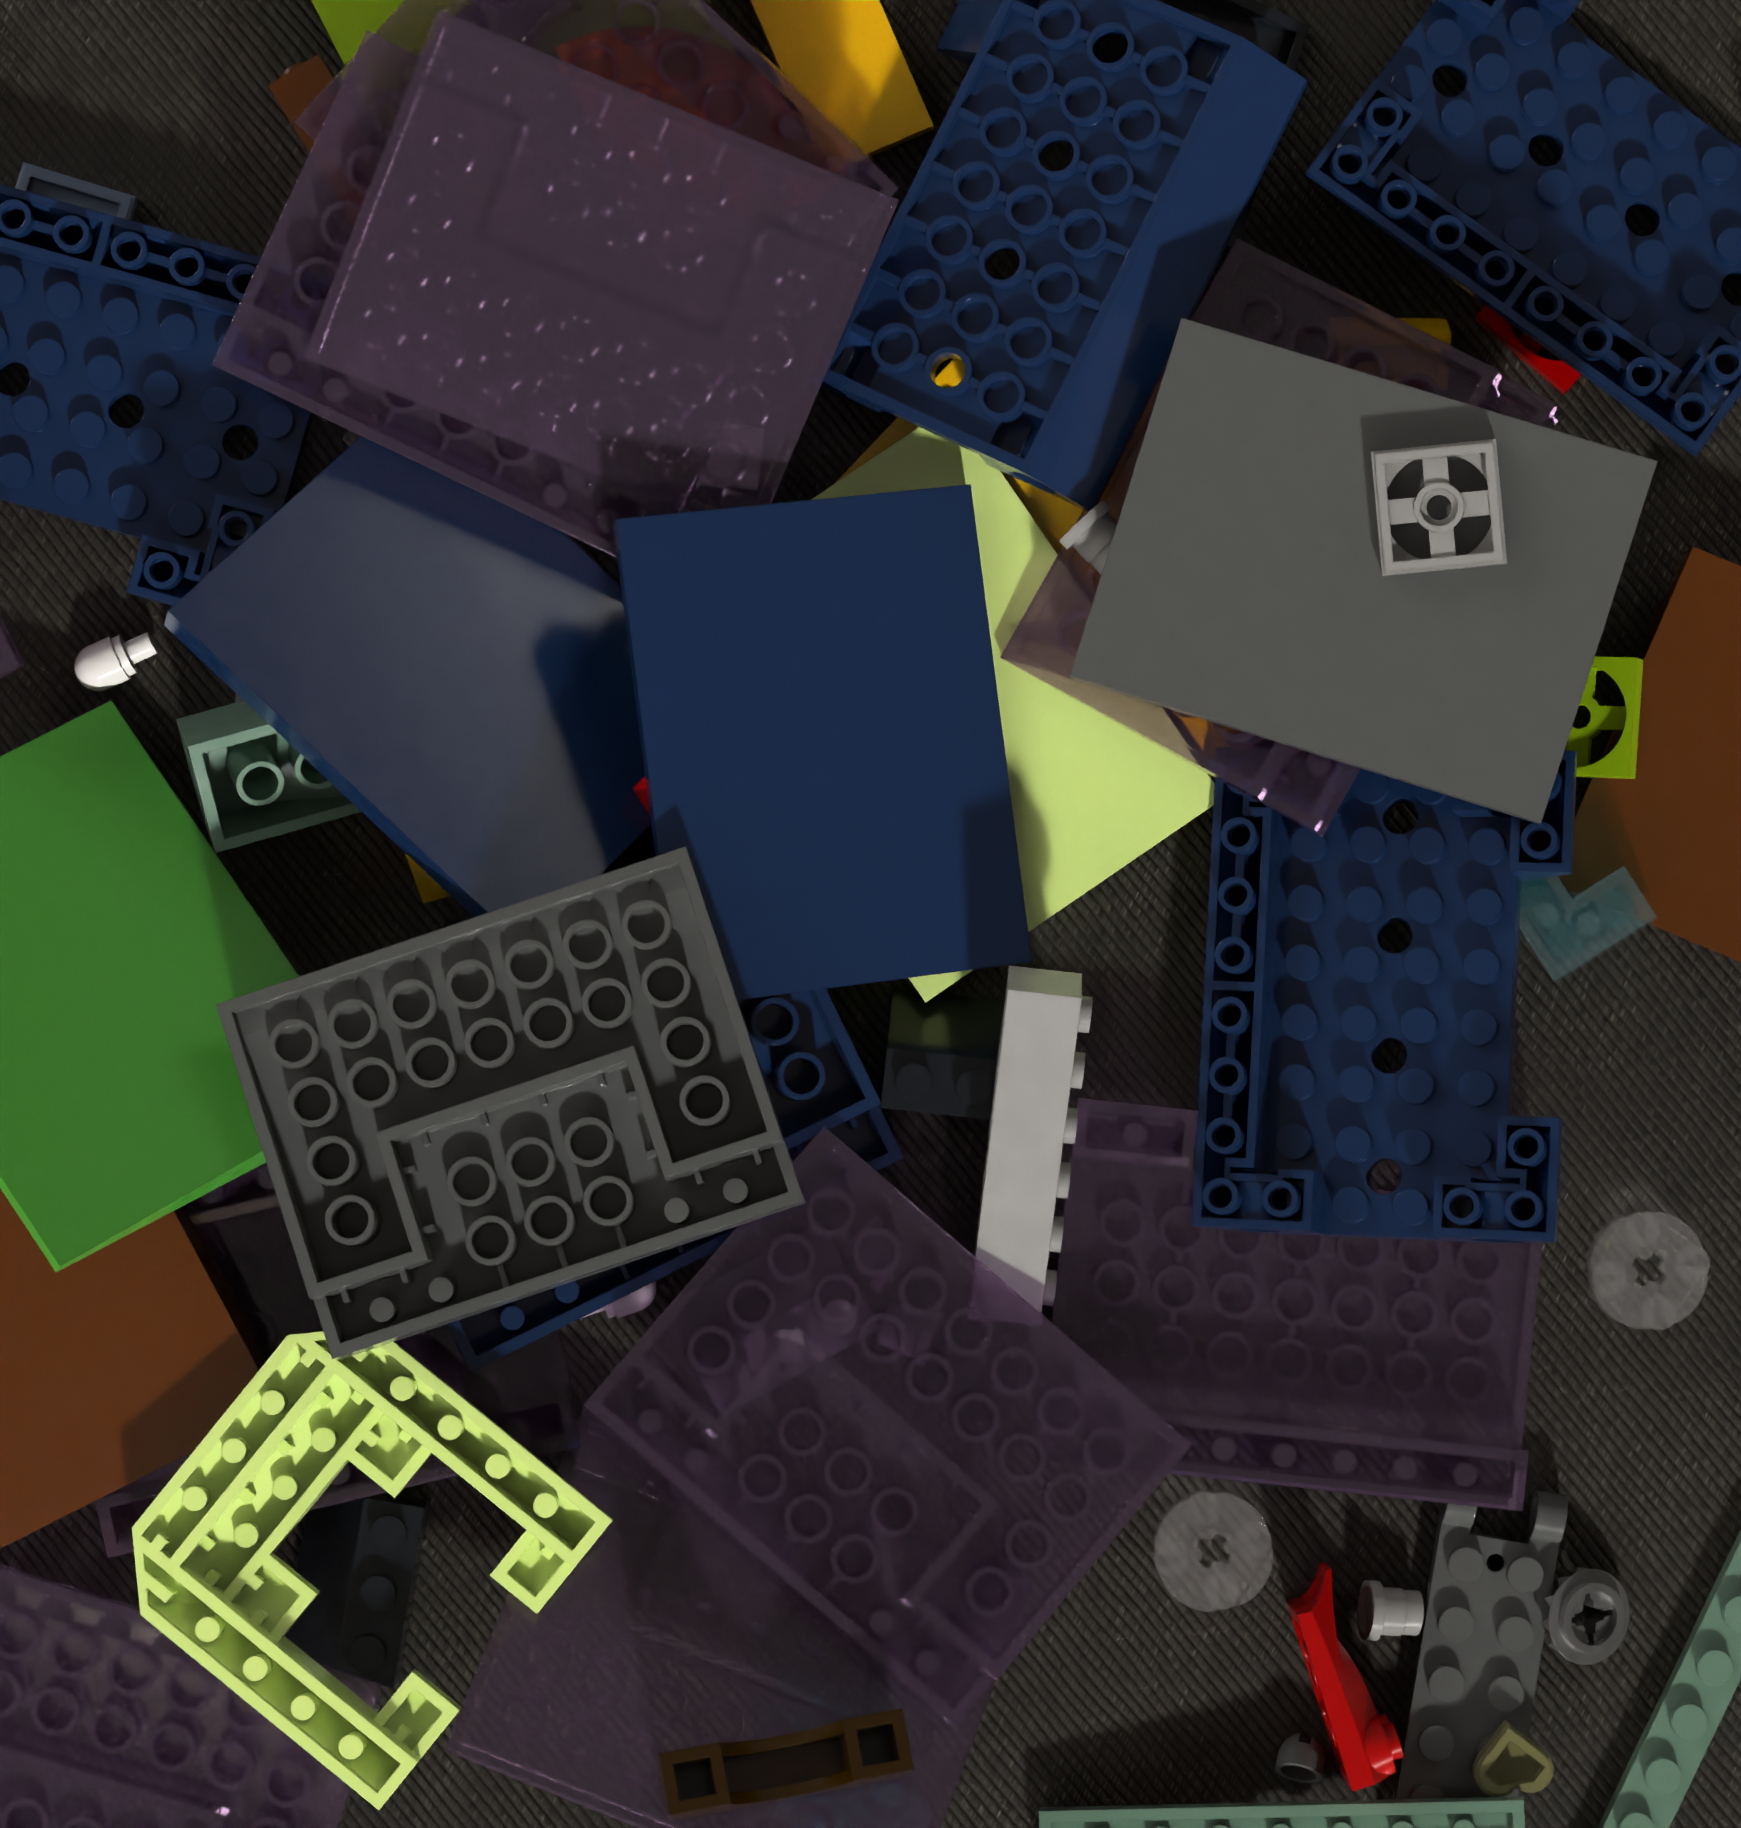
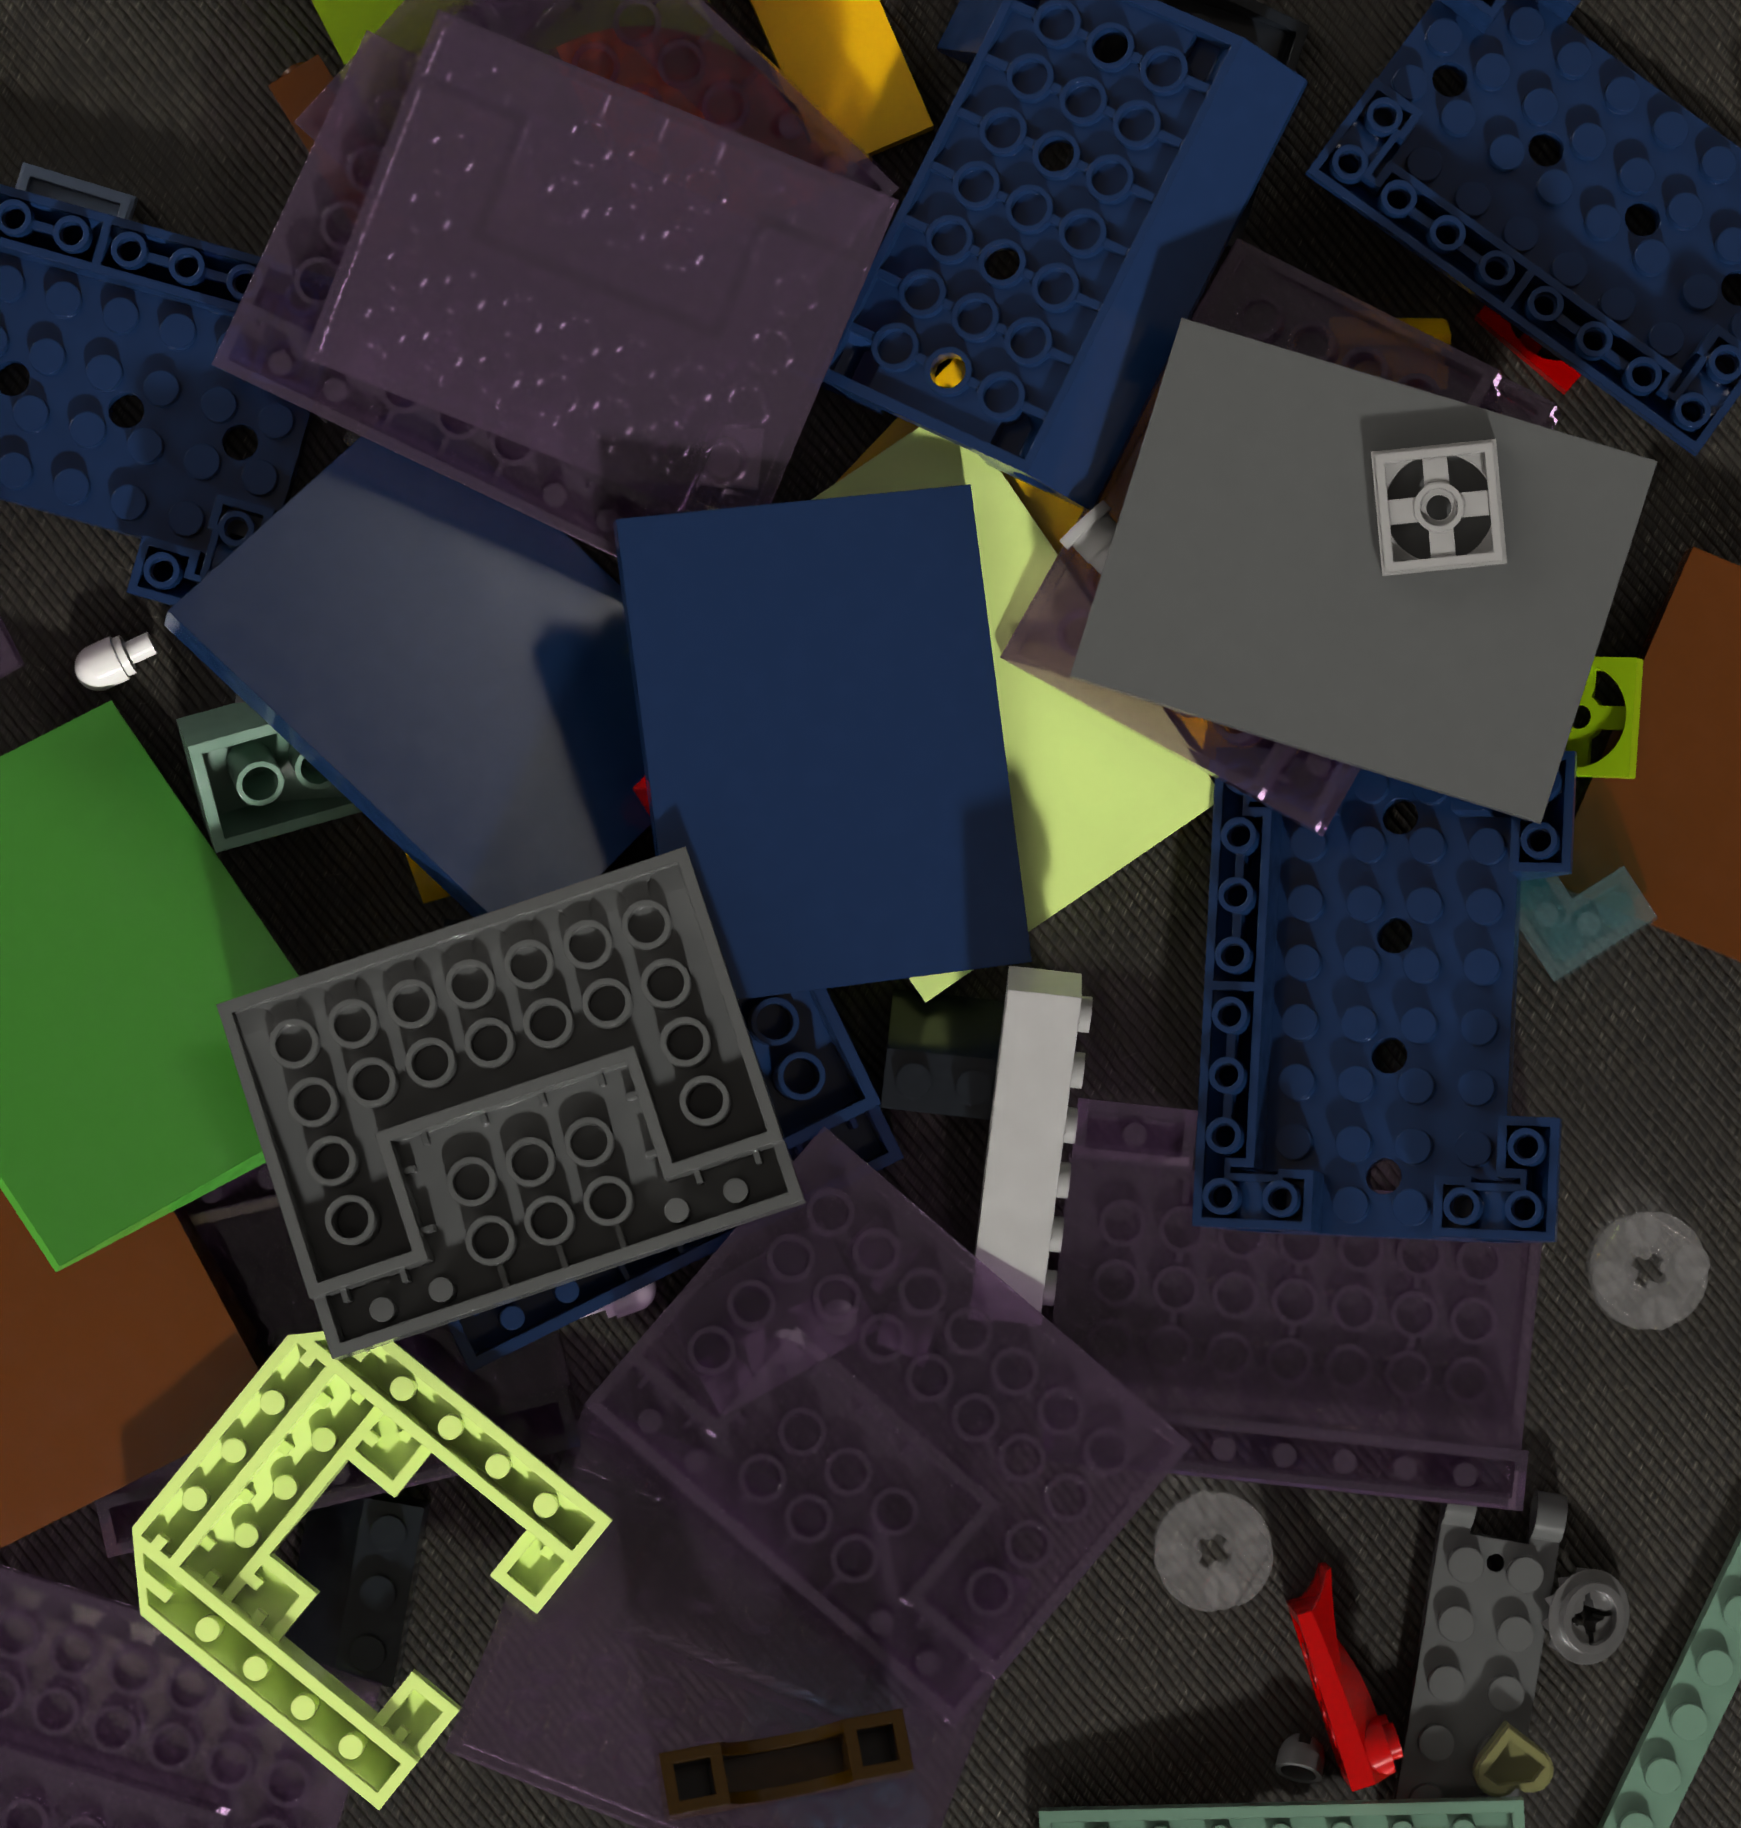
(1388, 1611): light grey piece -> none

